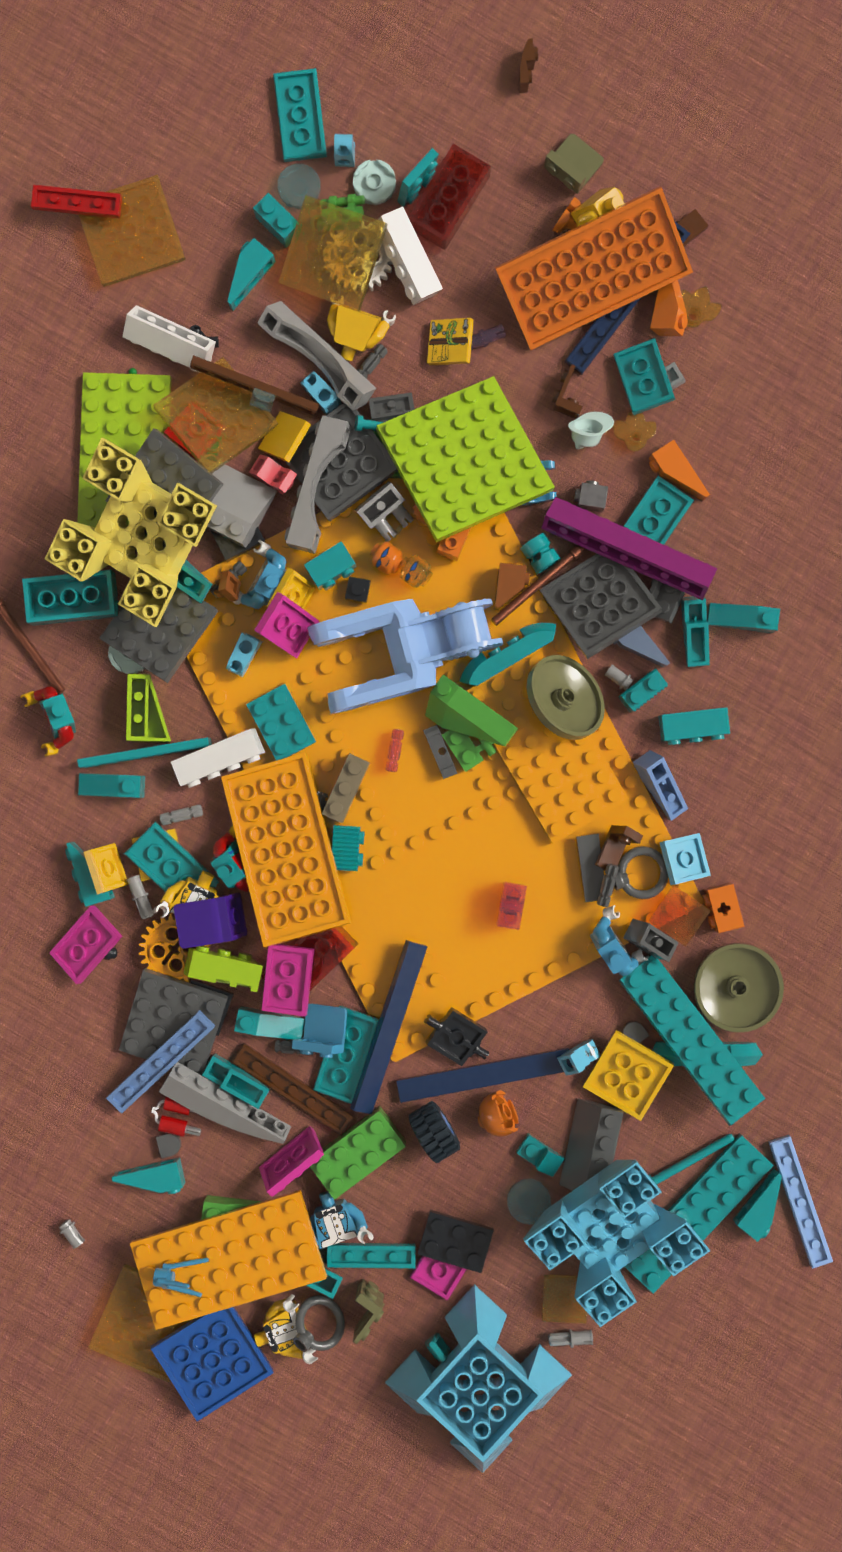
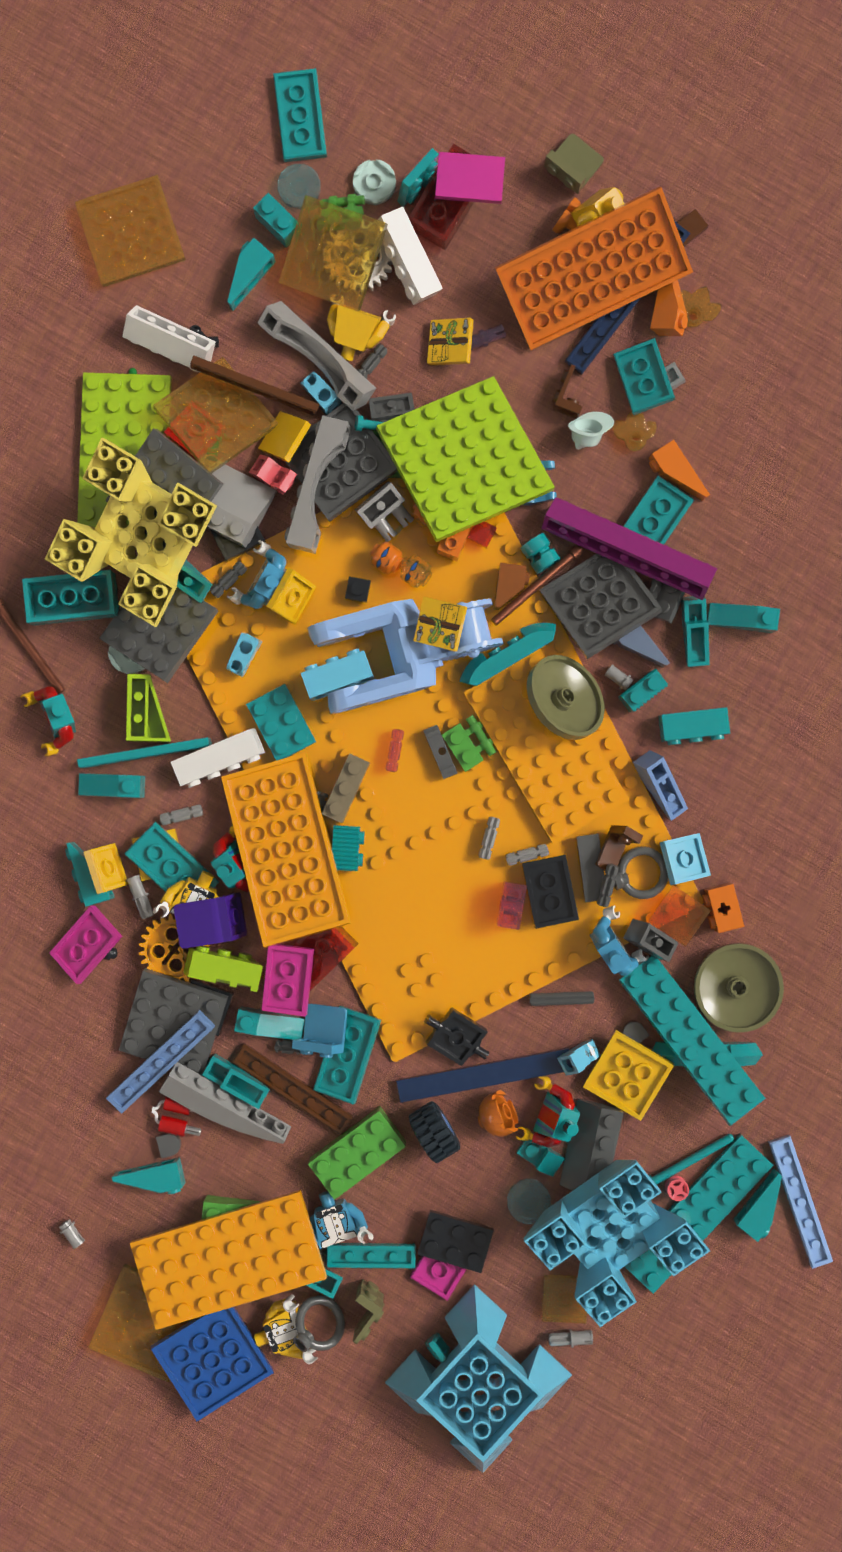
(76, 201): red plate -> none
(165, 1278): dark azure plant -> none
(228, 586): dark orange tile -> none
(262, 399): clear light blue tile -> none
(286, 625): dark pink plate -> none
(291, 1161): dark pink plate -> none
(331, 566): teal brick -> none
(337, 674): none -> medium azure brick
(344, 150): medium azure leg -> none
(388, 1027): dark blue tile -> none
(440, 624): none -> yellow tile
(461, 712): bright green wedge -> none
(470, 177): none -> dark pink tile
(482, 533): none -> clear red tile
(489, 838): none -> light grey axle
(527, 854): none -> light grey axle
(528, 59): reddish brown slope -> none
(550, 891): none -> black plate
(556, 1118): none -> torso
(561, 998): none -> dark grey axle
(591, 496): flat silver brick -> none
(680, 1191): none -> coral wheel

